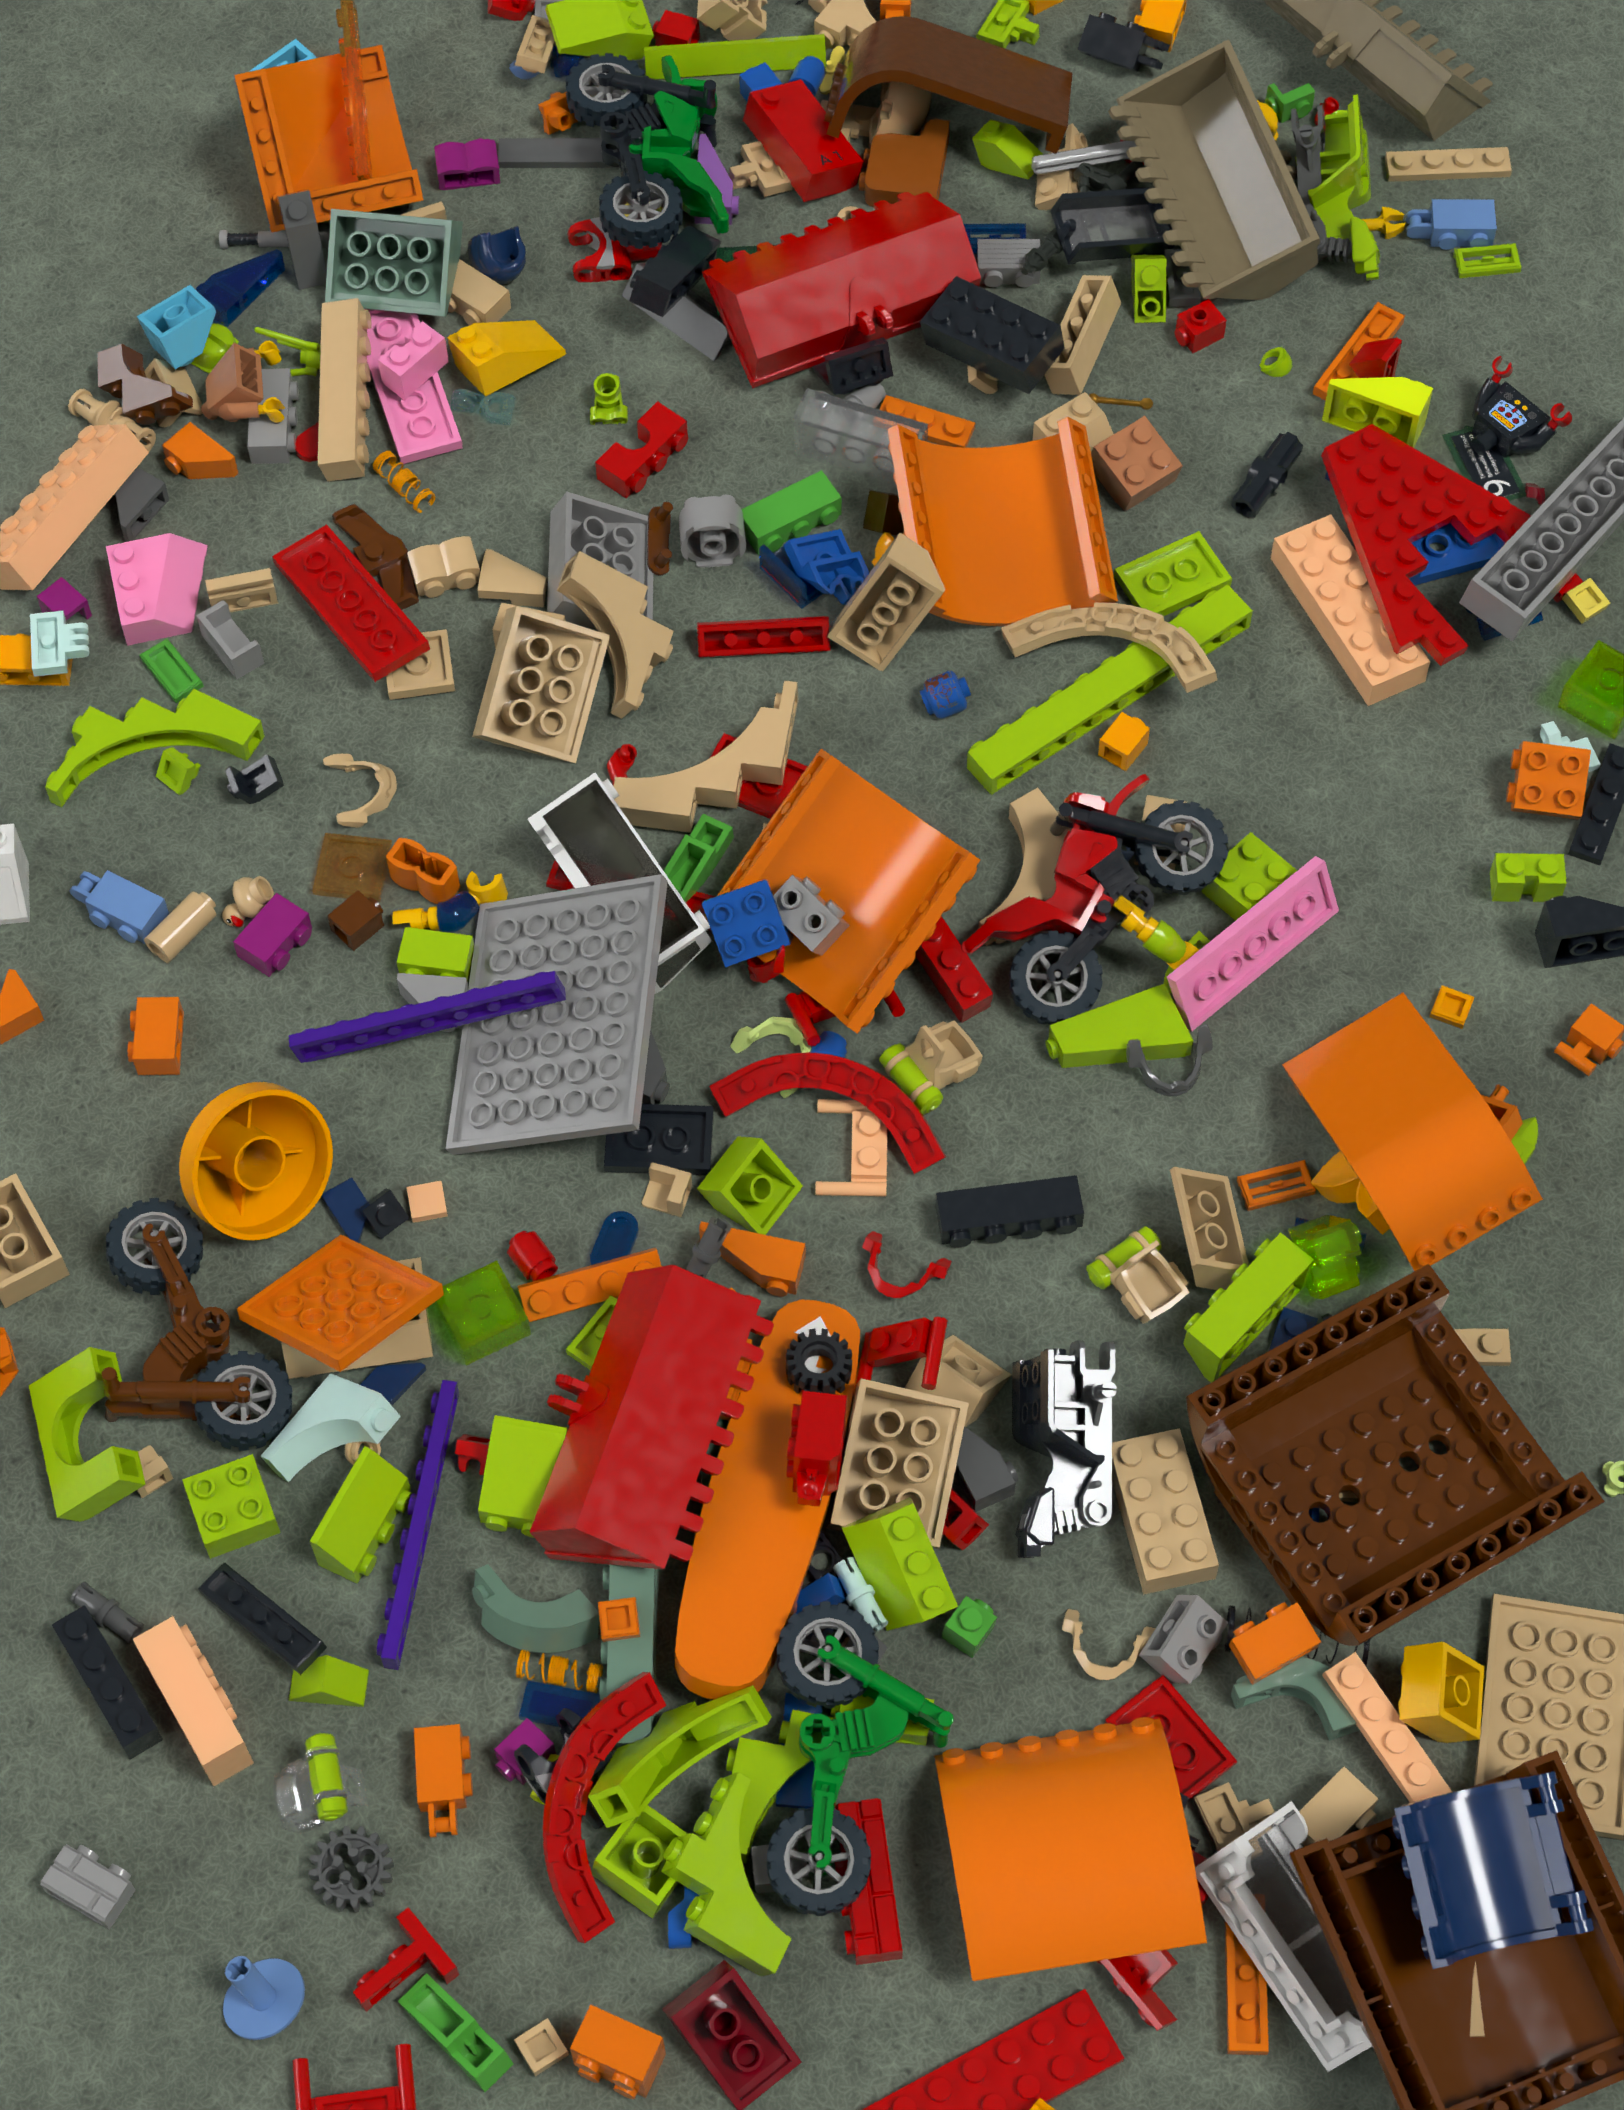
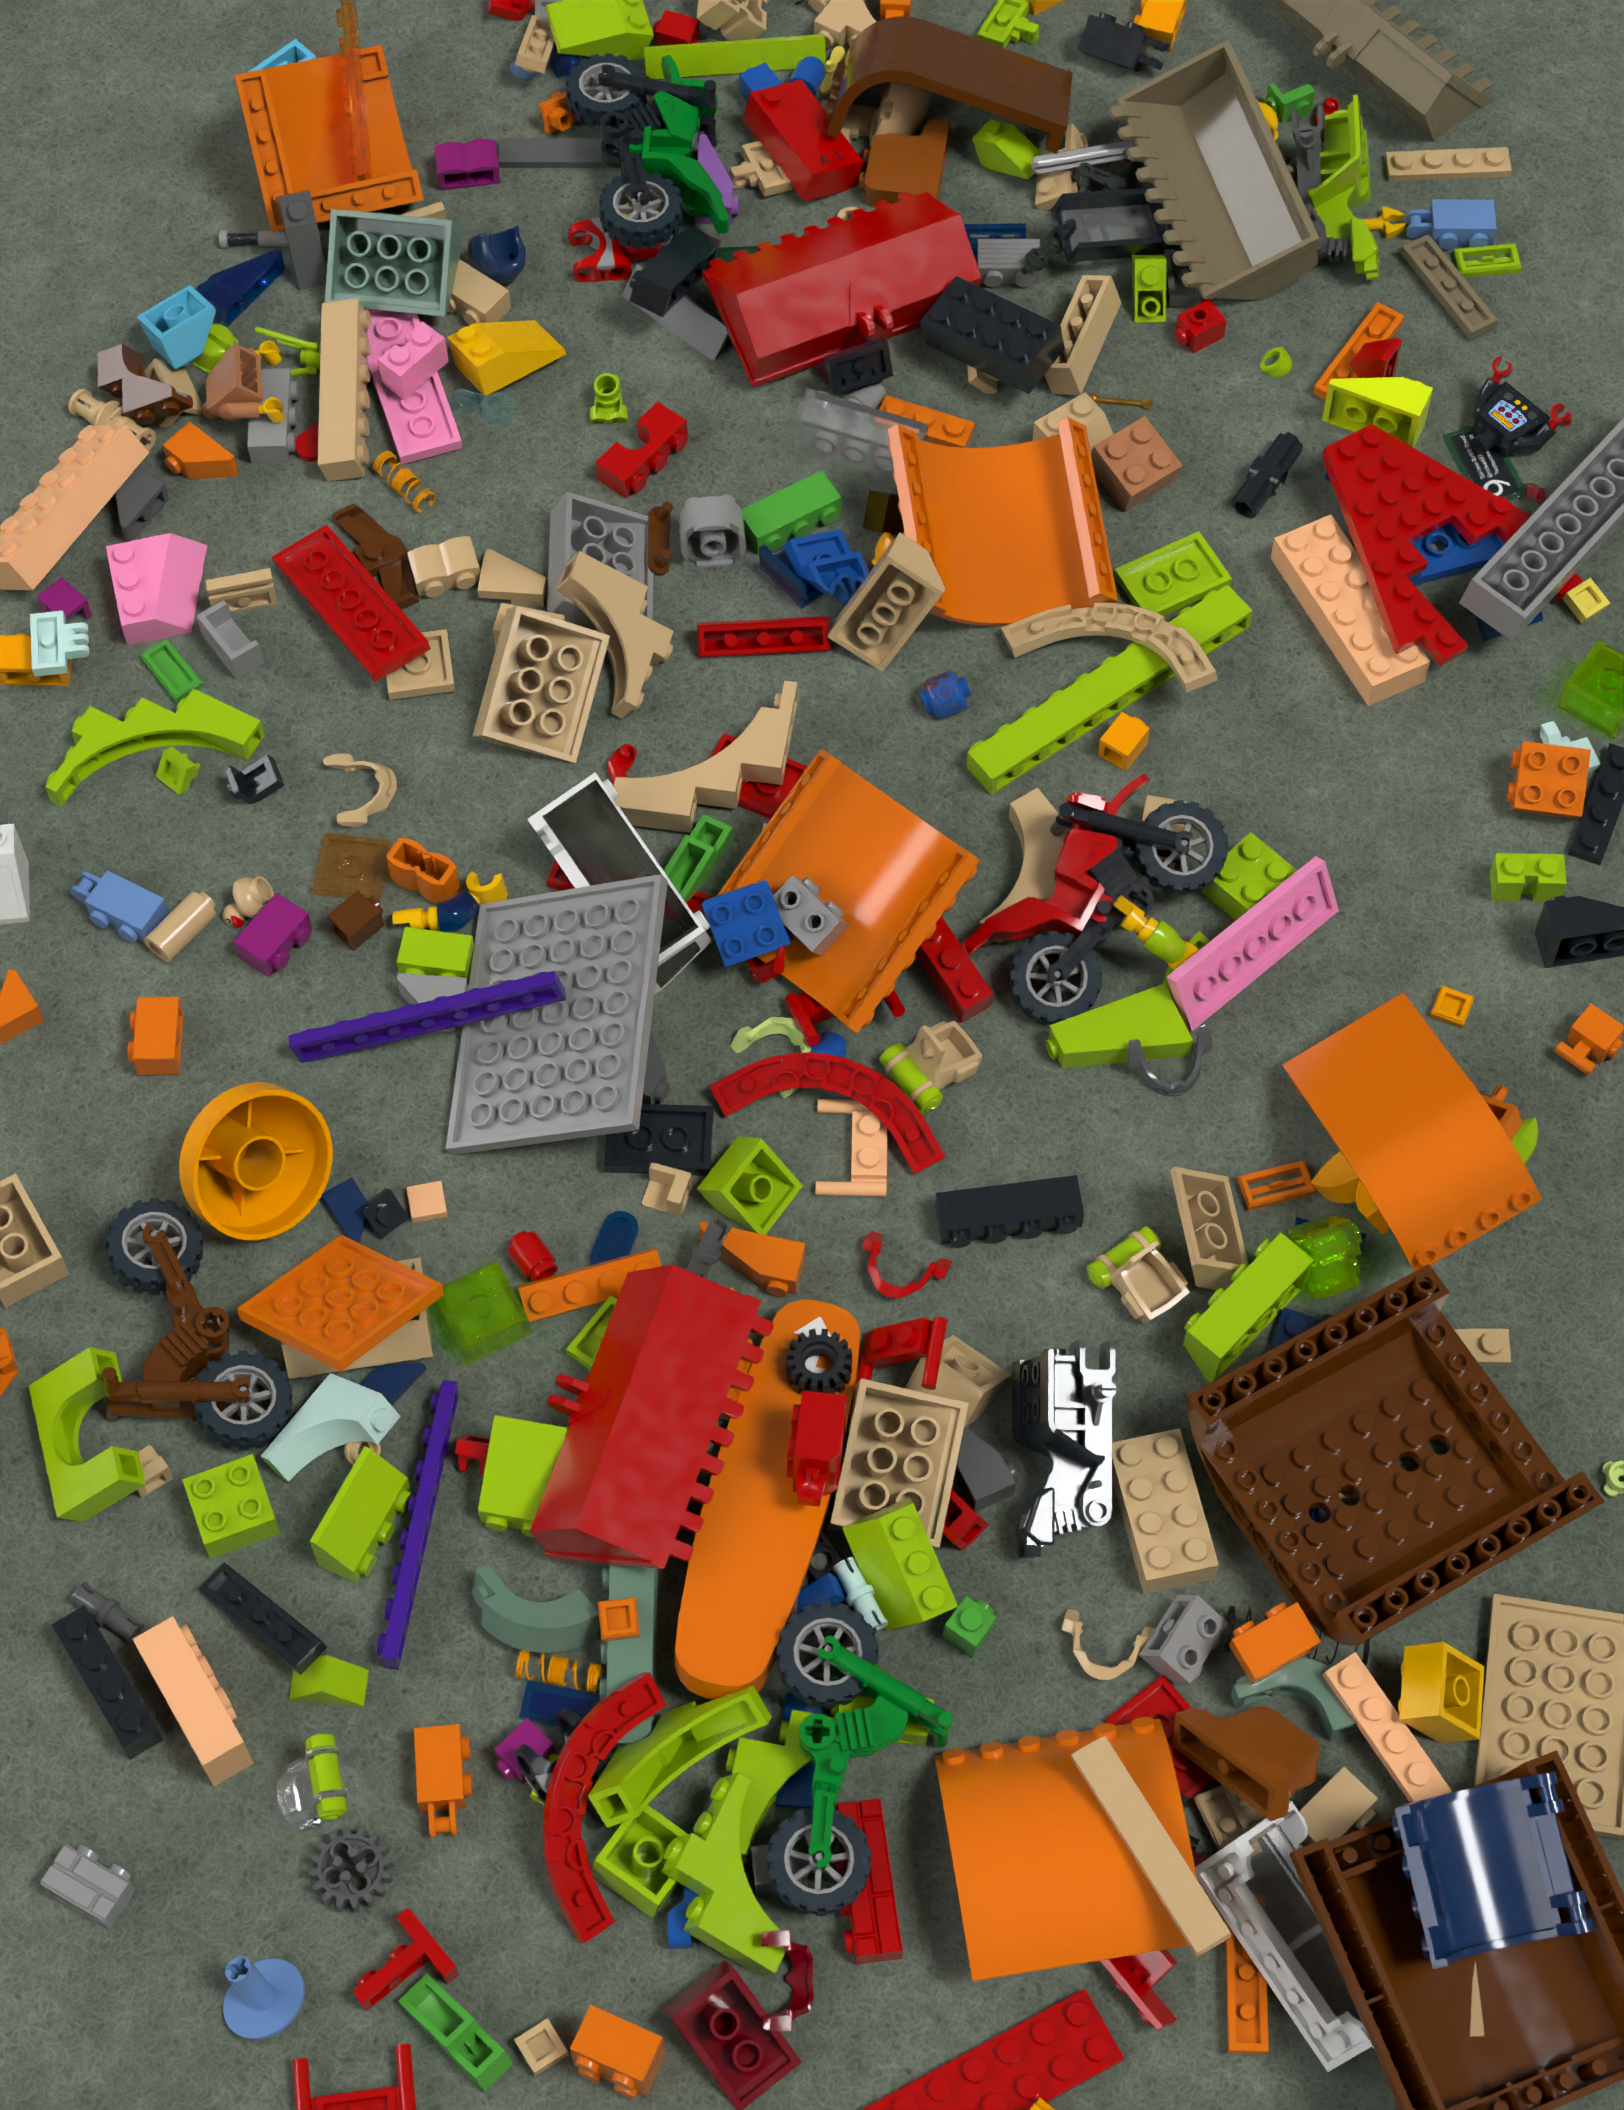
(800, 1978): none -> dark red helmet
(1151, 1846): none -> tan tile
(1251, 1754): none -> dark orange brick
(1449, 287): none -> dark tan plate

